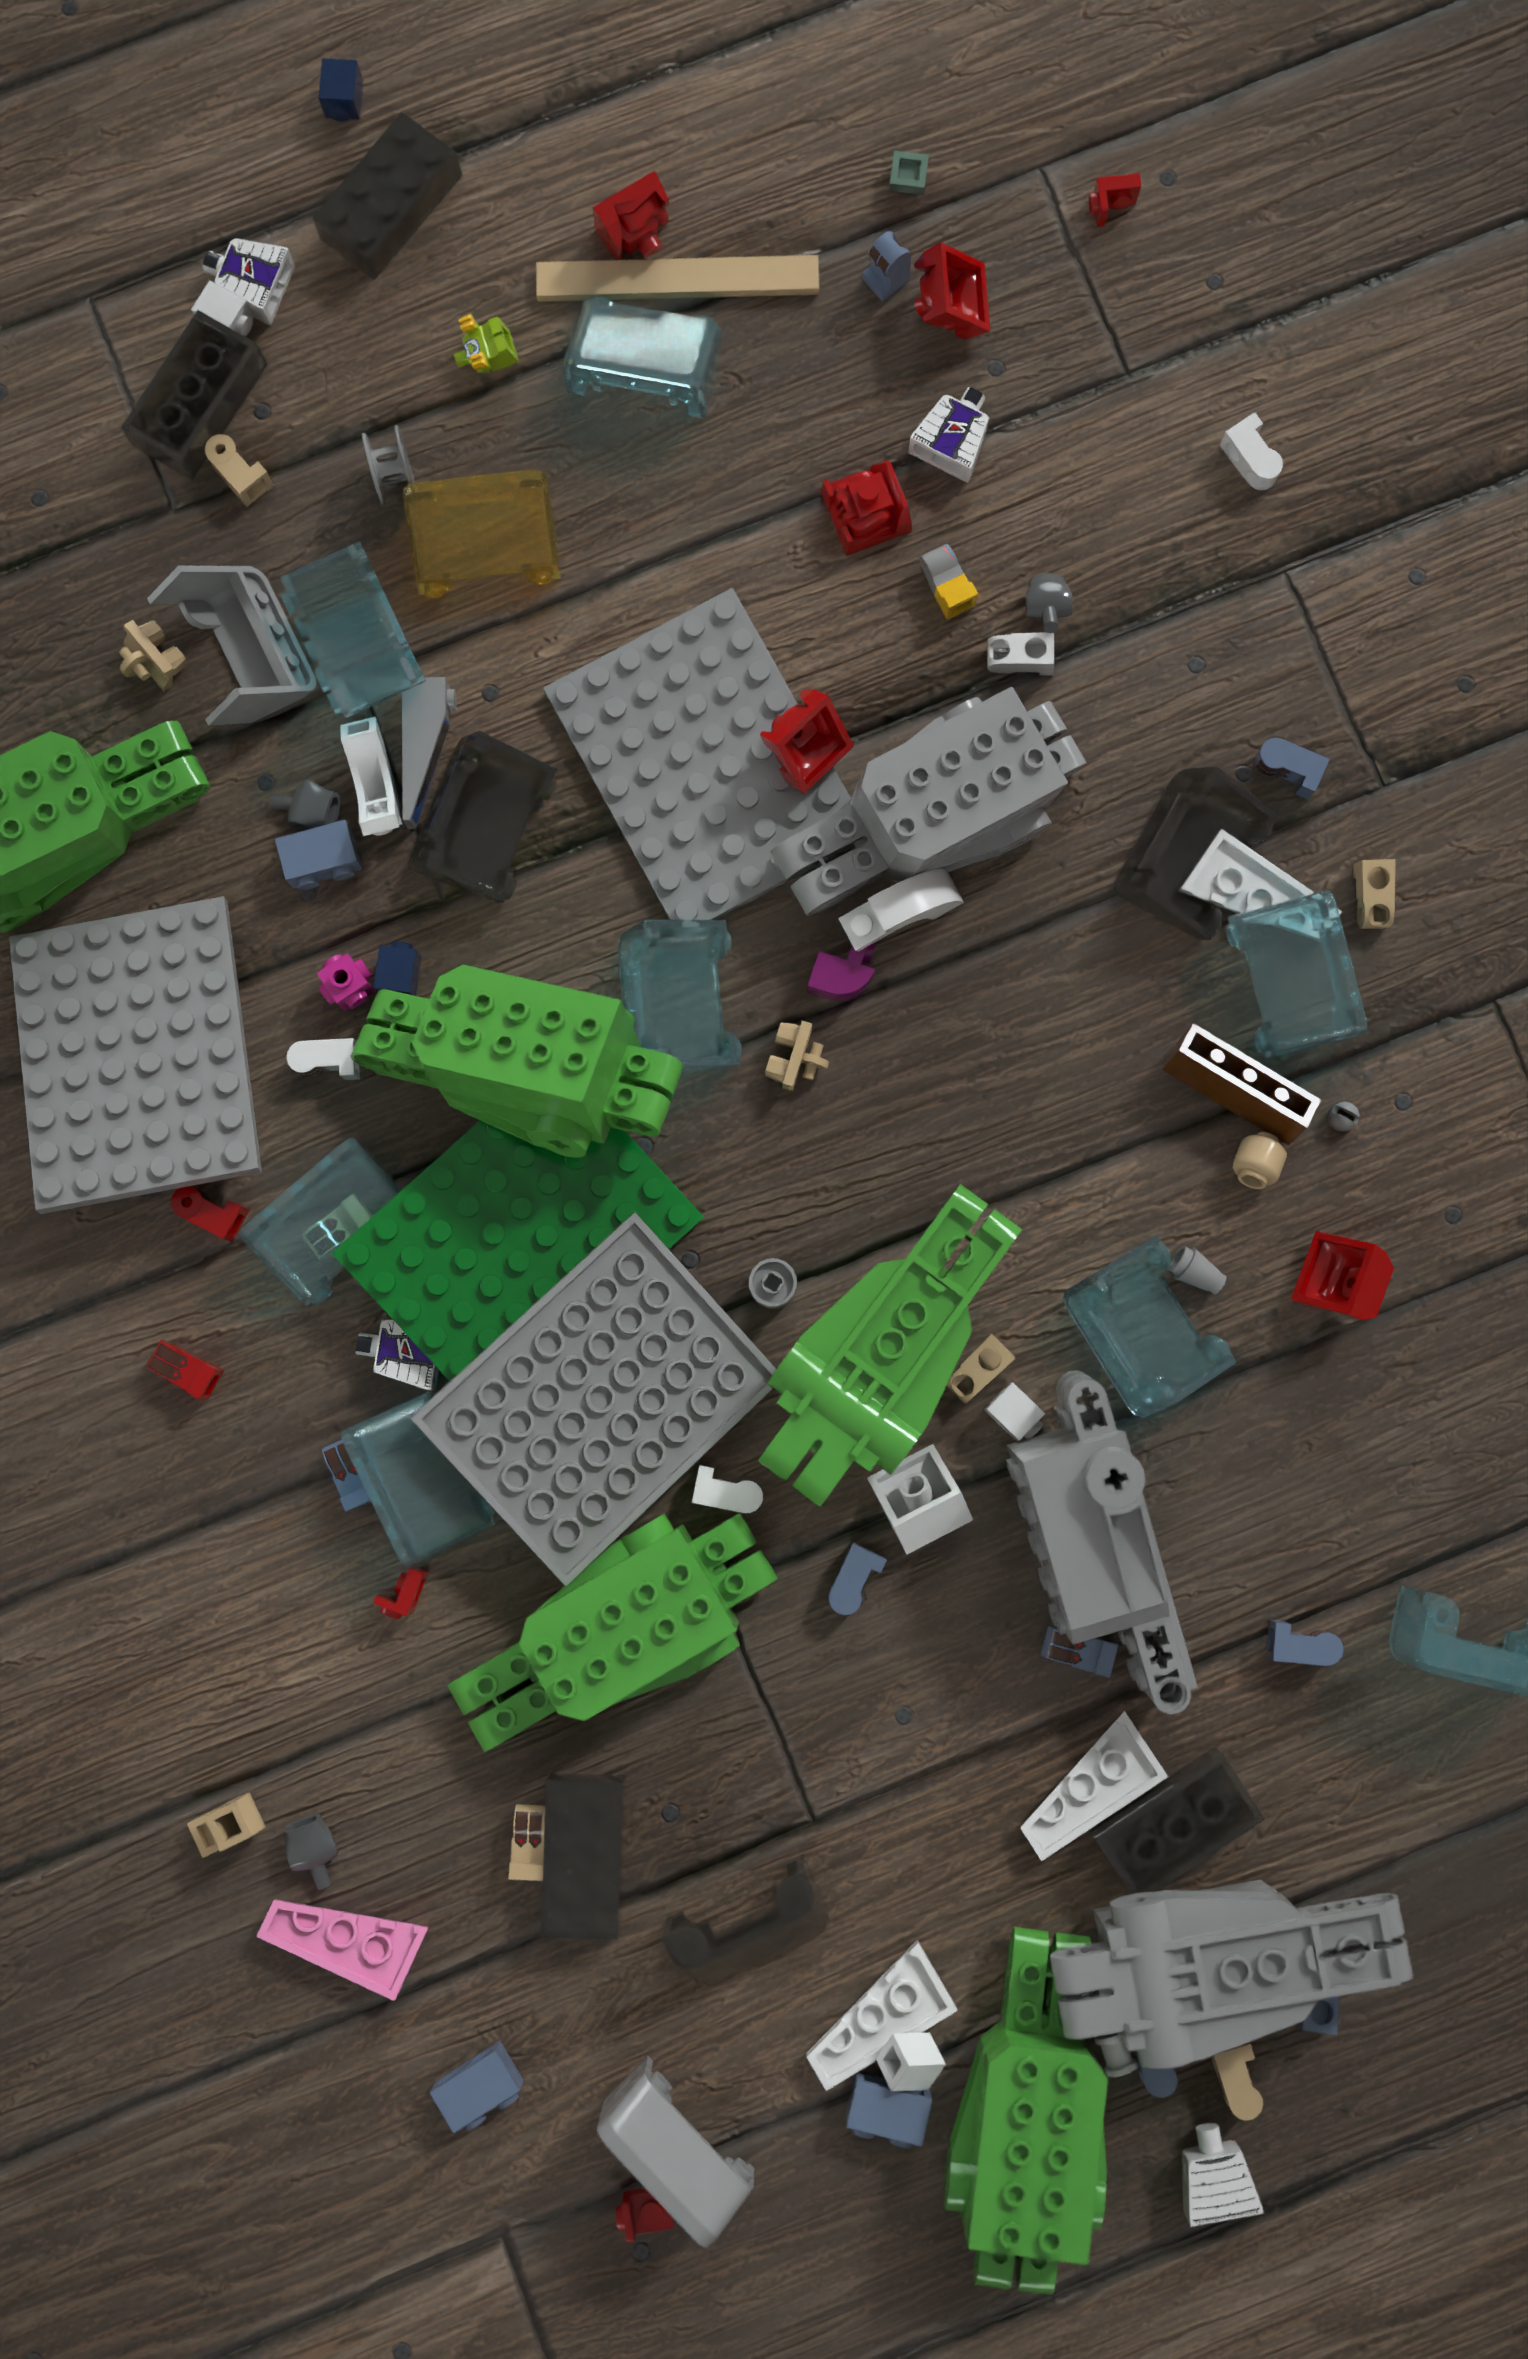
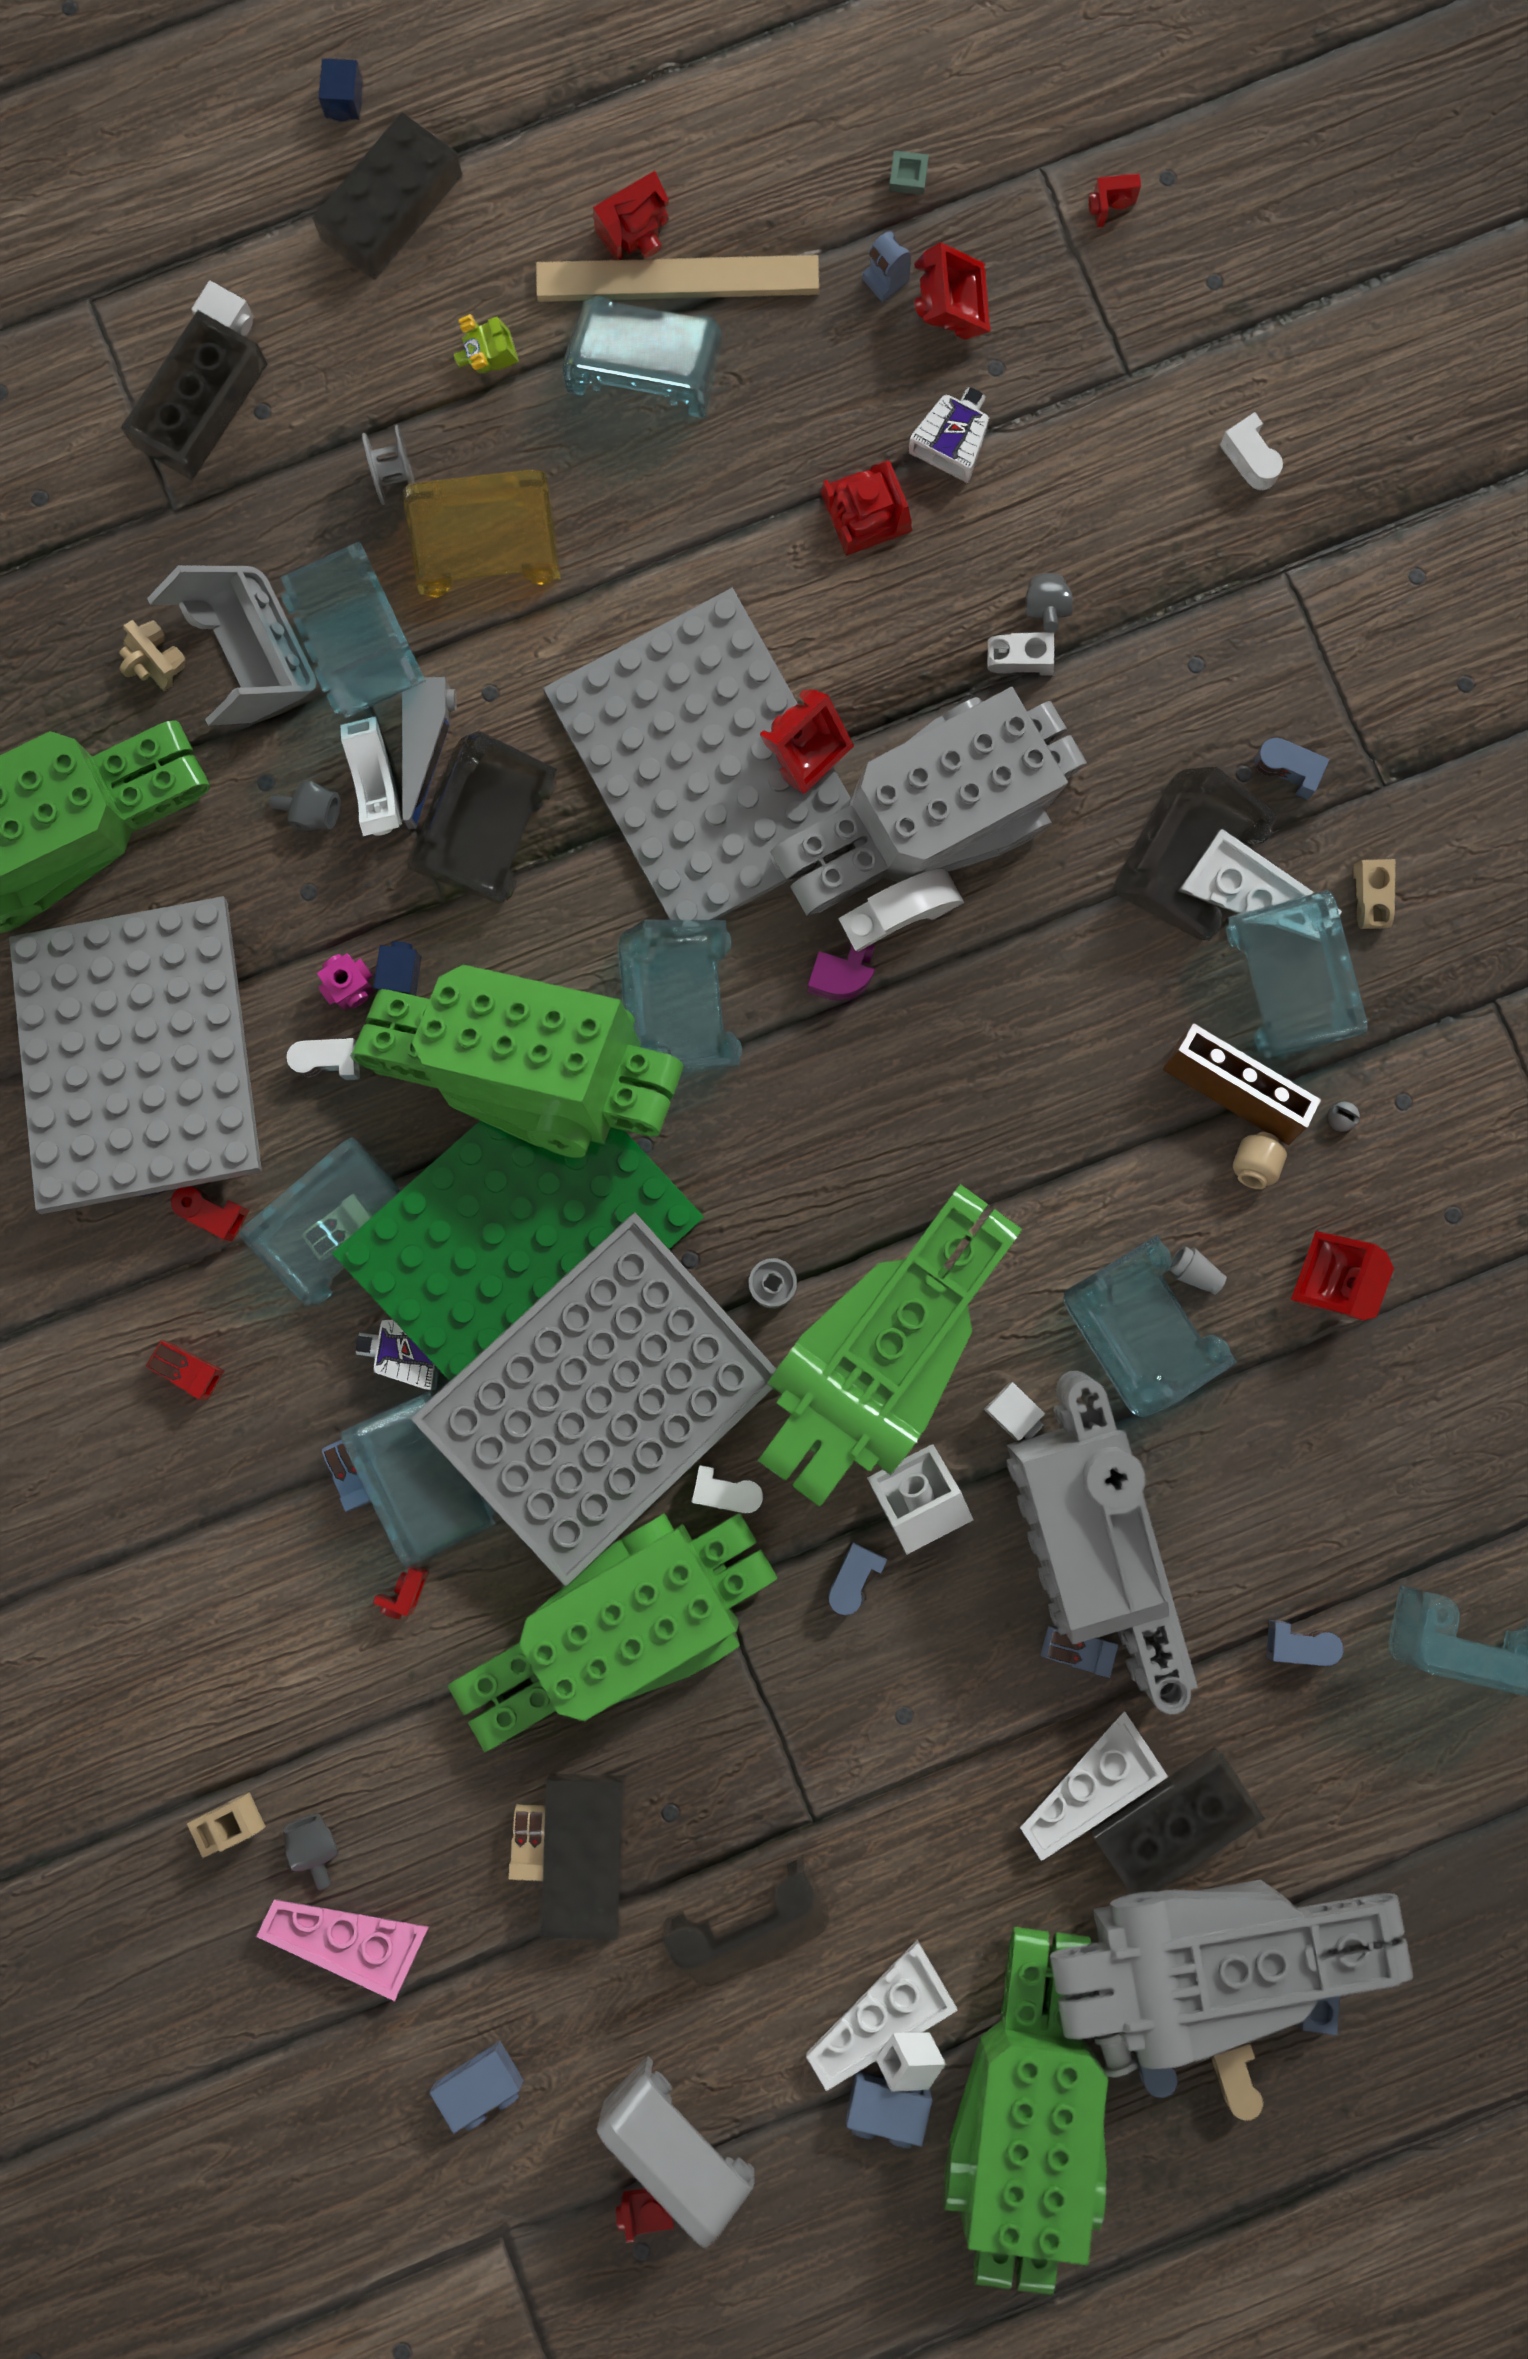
(227, 461): tan leg -> none
(254, 273): white torso -> none
(319, 855): sand blue brick -> none
(796, 1038): tan hips -> none
(948, 581): leg -> none
(979, 1368): tan leg -> none
(1216, 2180): white torso -> none

